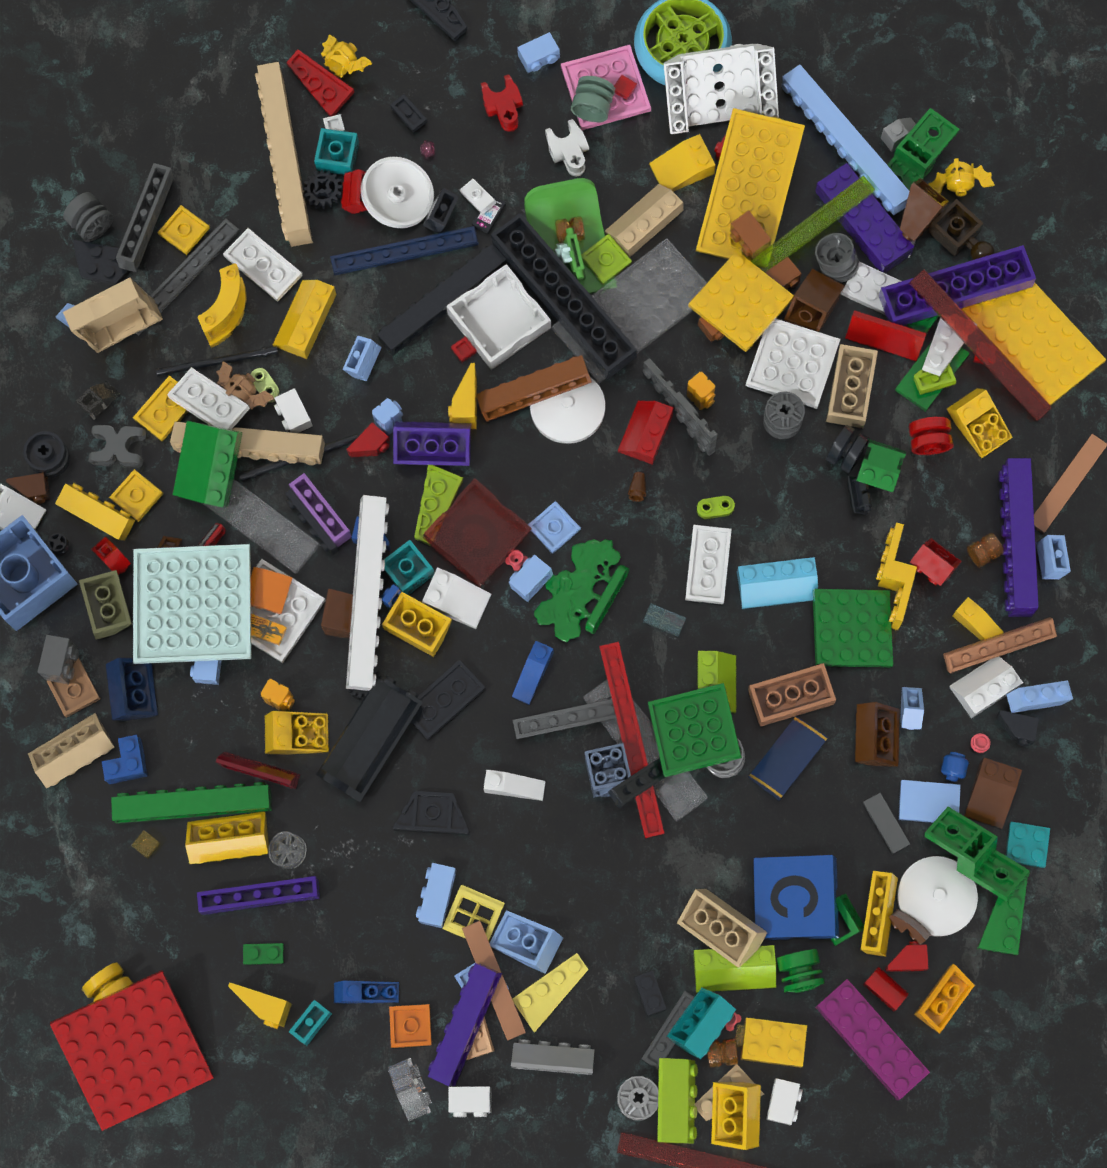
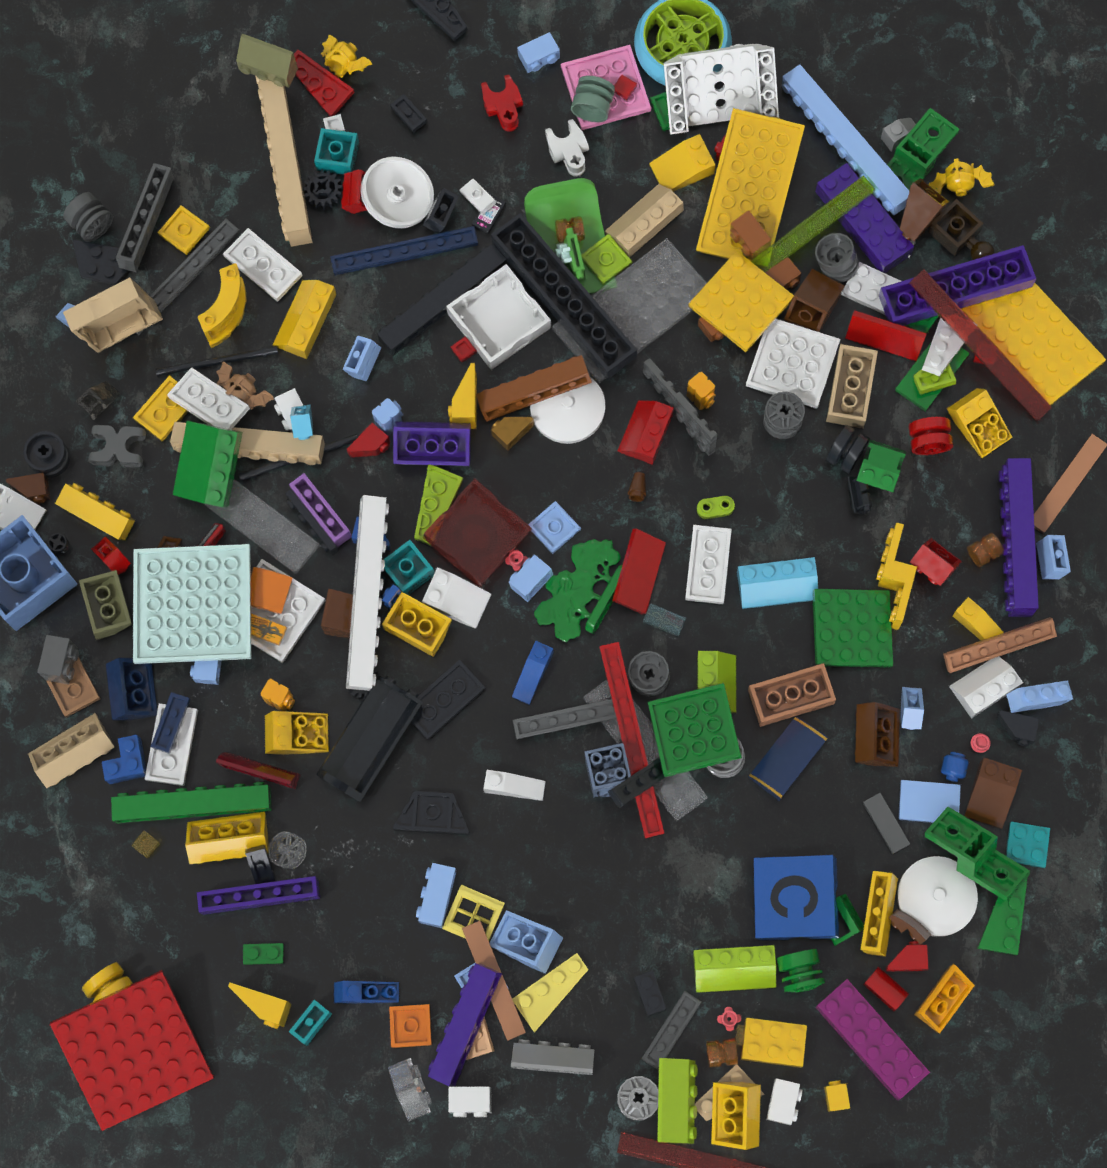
(136, 495): yellow plate -> none
(170, 723): none -> dark blue plate
(172, 767): none -> white plate
(260, 864): none -> black plate
(265, 383): yellowish green plate -> none
(266, 61): none -> olive slope
(302, 422): none -> medium azure slope
(427, 148): clear pink plate -> none
(511, 430): none -> pearl gold slope
(639, 571): none -> red tile
(646, 663): none -> dark grey wheel
(660, 108): none -> green tile
(701, 1023): teal brick -> none
(721, 927): tan slope -> none
(837, 1096): none -> yellow brick

